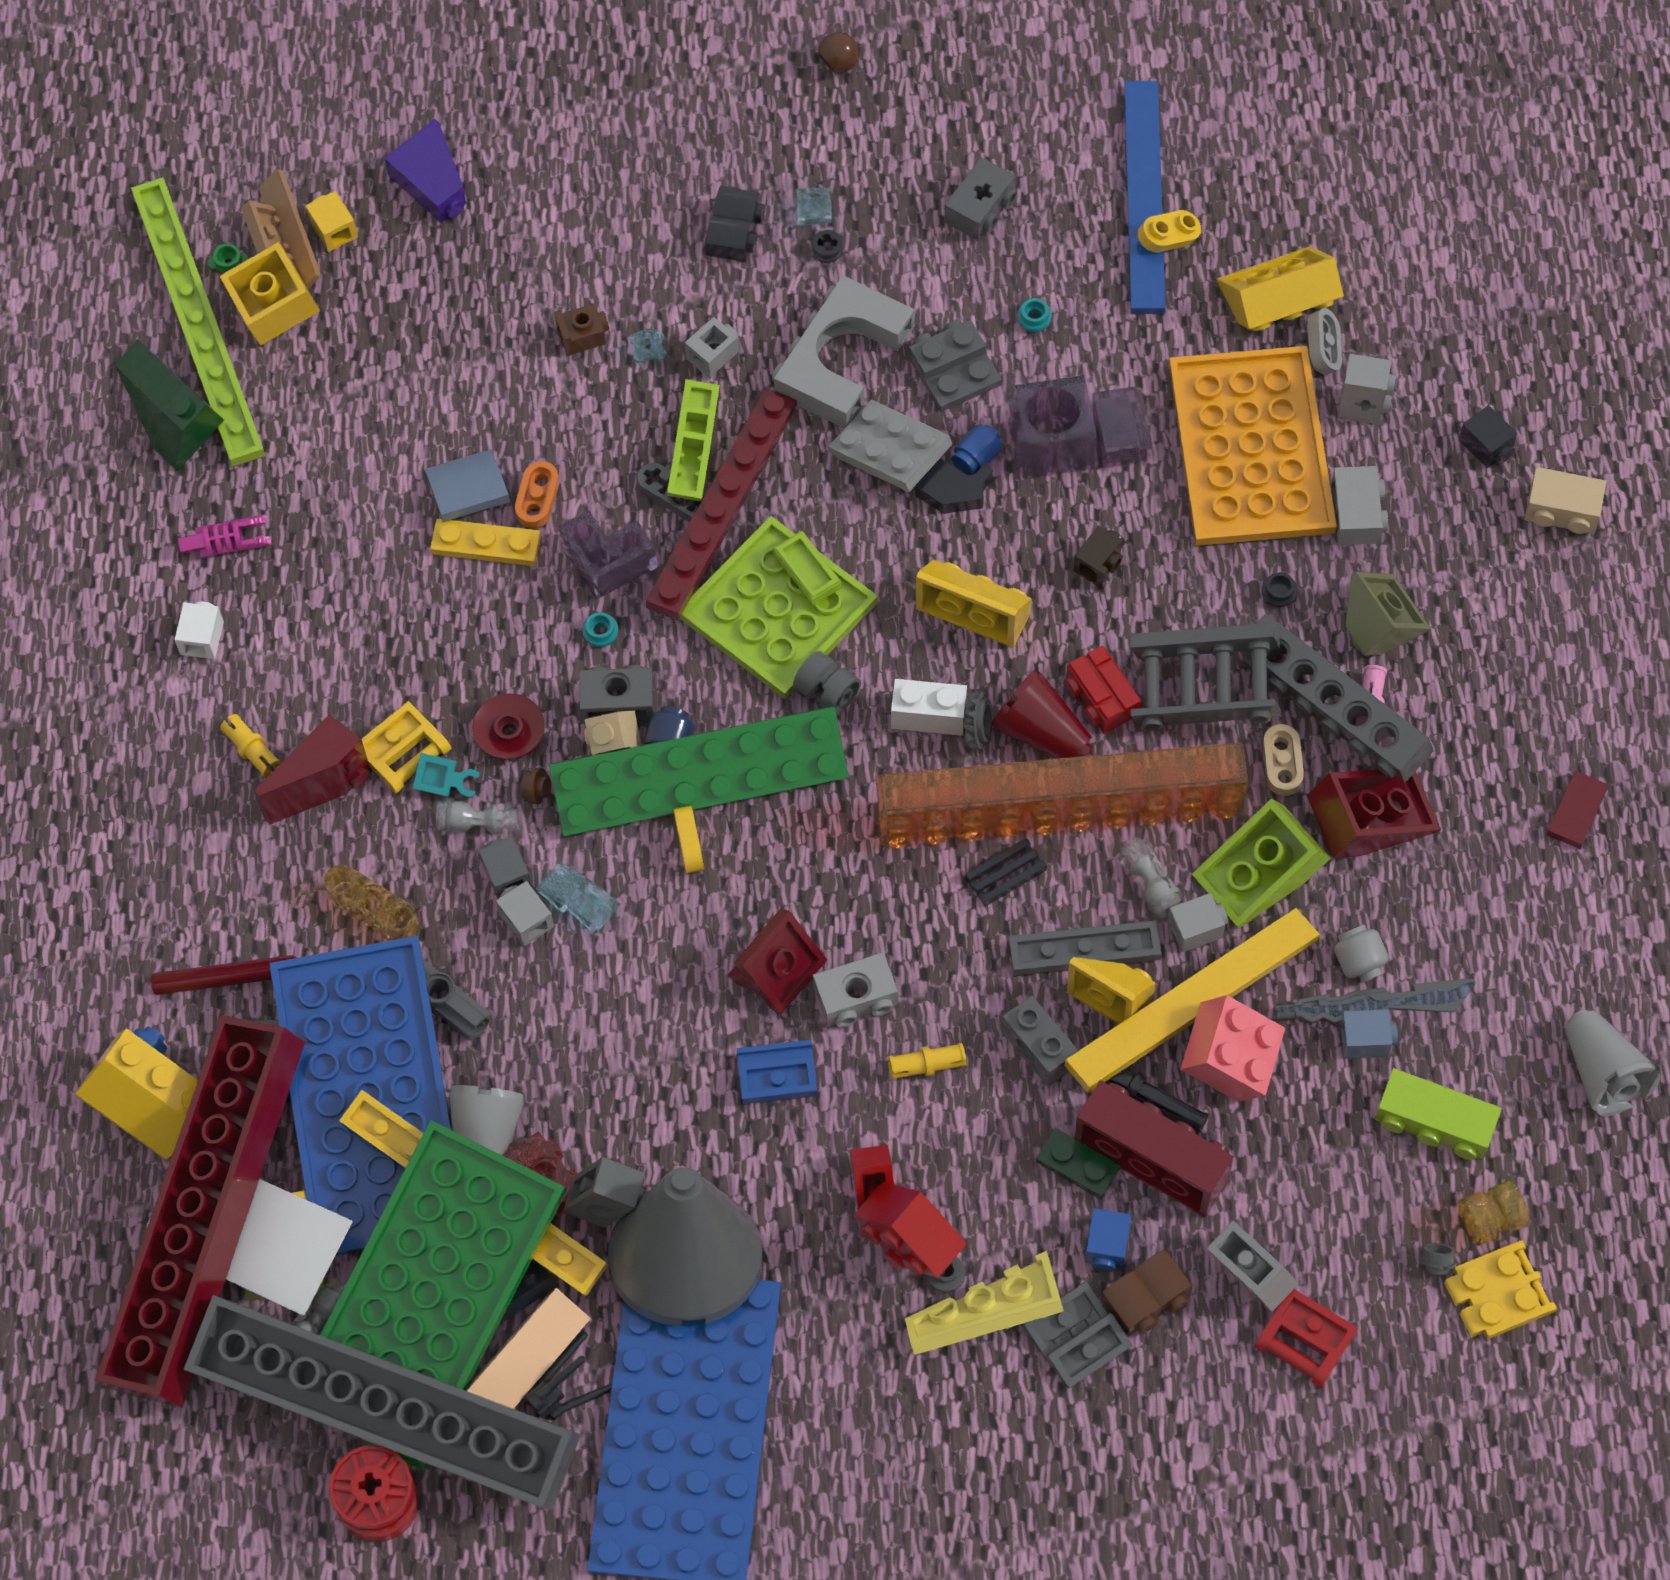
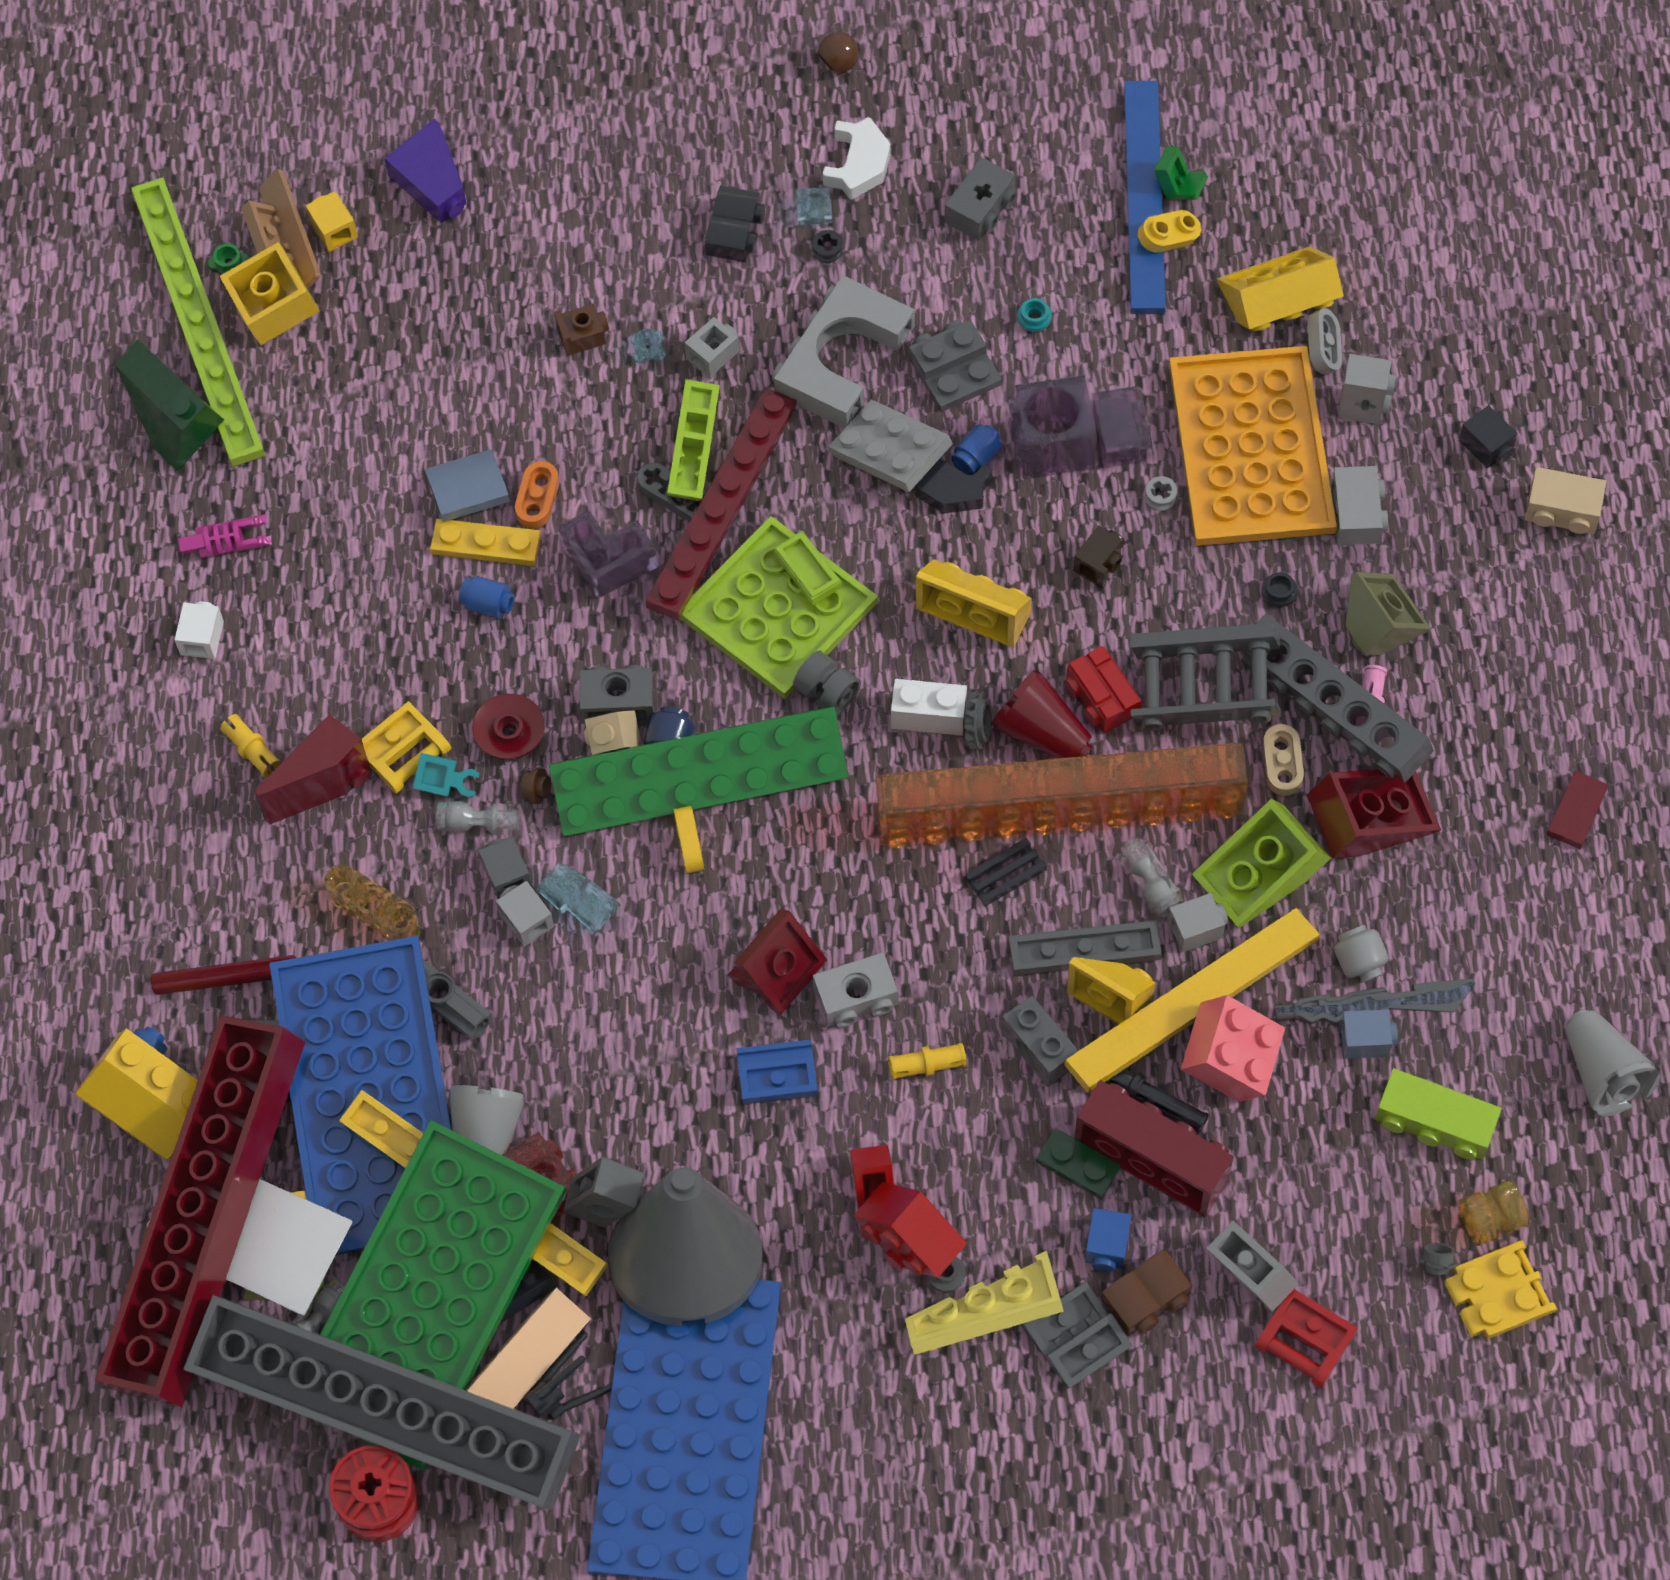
(486, 596): none -> blue brick
(600, 620): teal plate -> none
(865, 161): none -> white piece
(1163, 484): none -> light grey bush
(1176, 179): none -> green bracket

